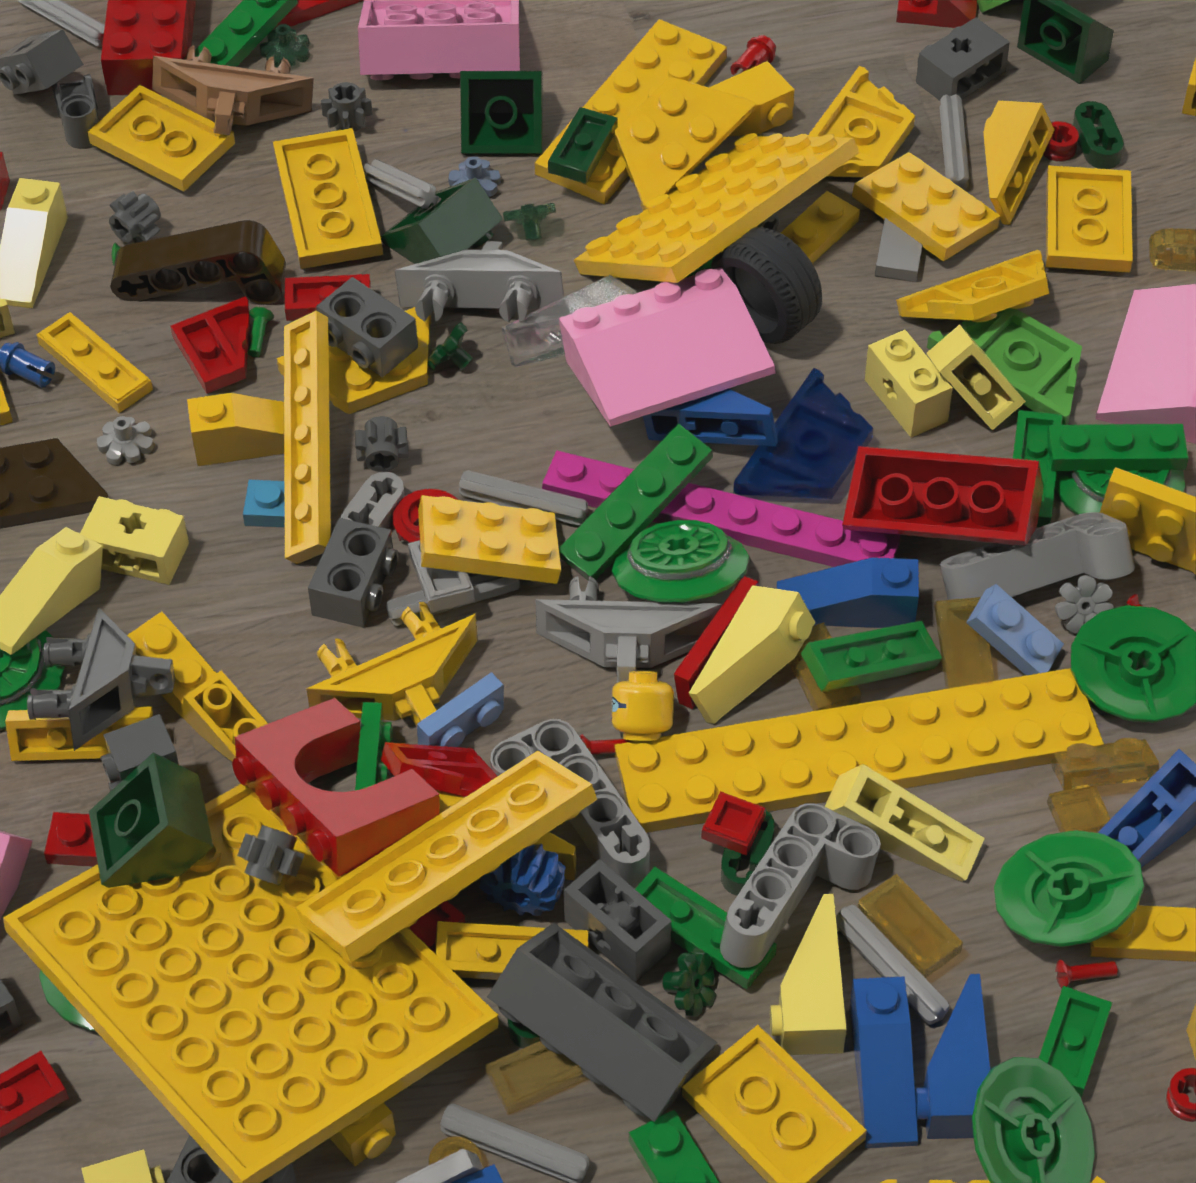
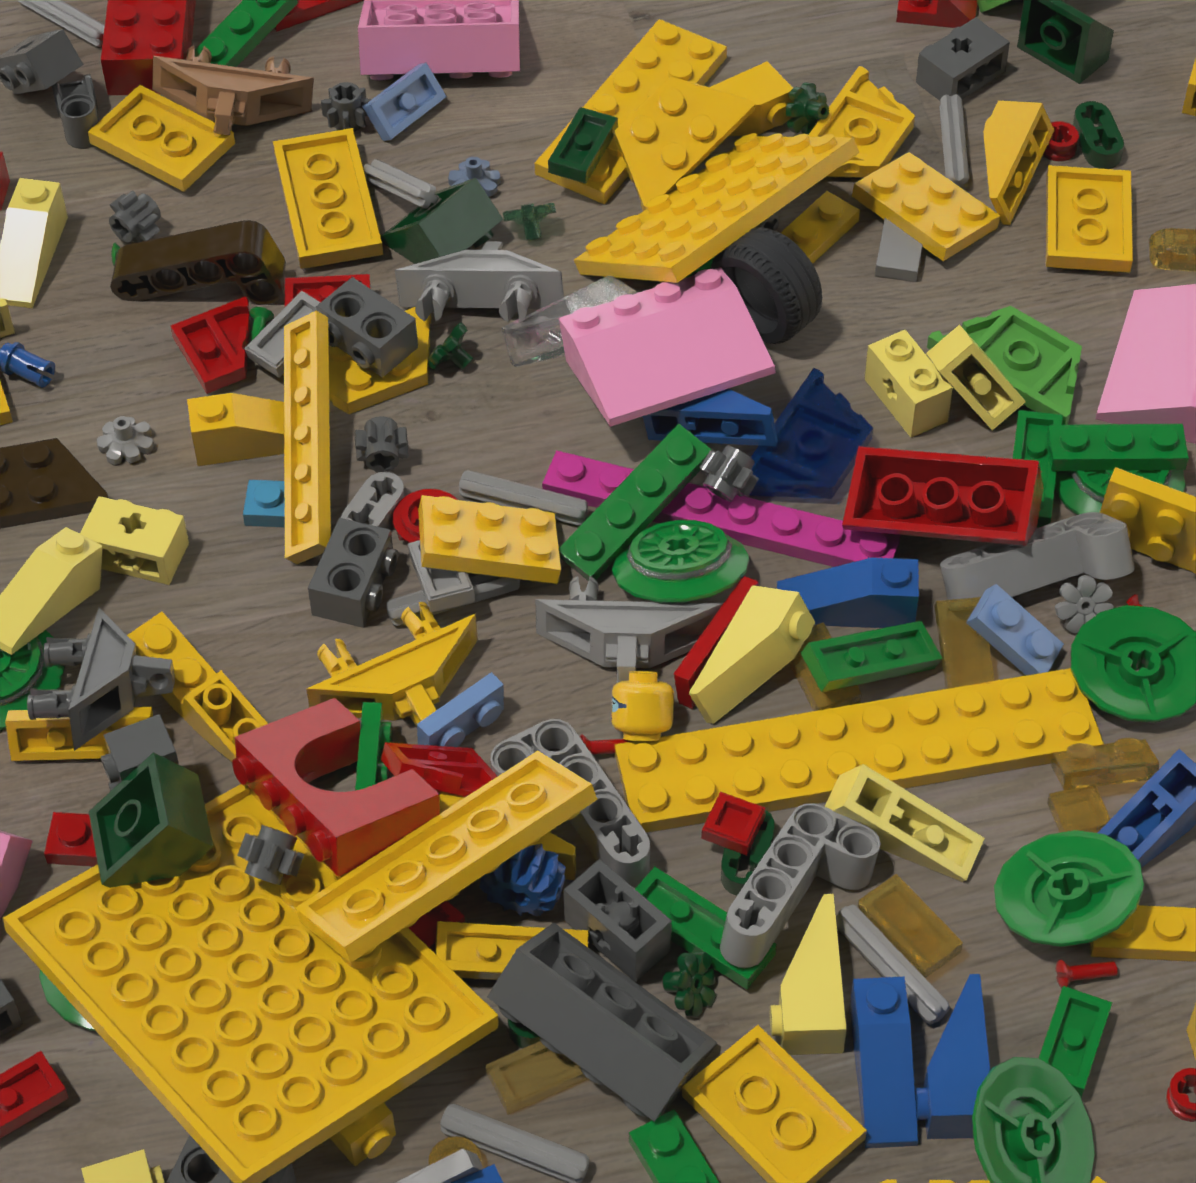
(94, 362): yellow tile -> none
(268, 345): none -> light grey tile
(285, 44): clear green plant -> none
(404, 101): none -> medium blue plate
(501, 111): dark green slope -> none
(729, 473): none -> dark grey gear
(758, 51): red pin -> none
(807, 108): none -> dark green plant
(981, 293): yellow wing -> none

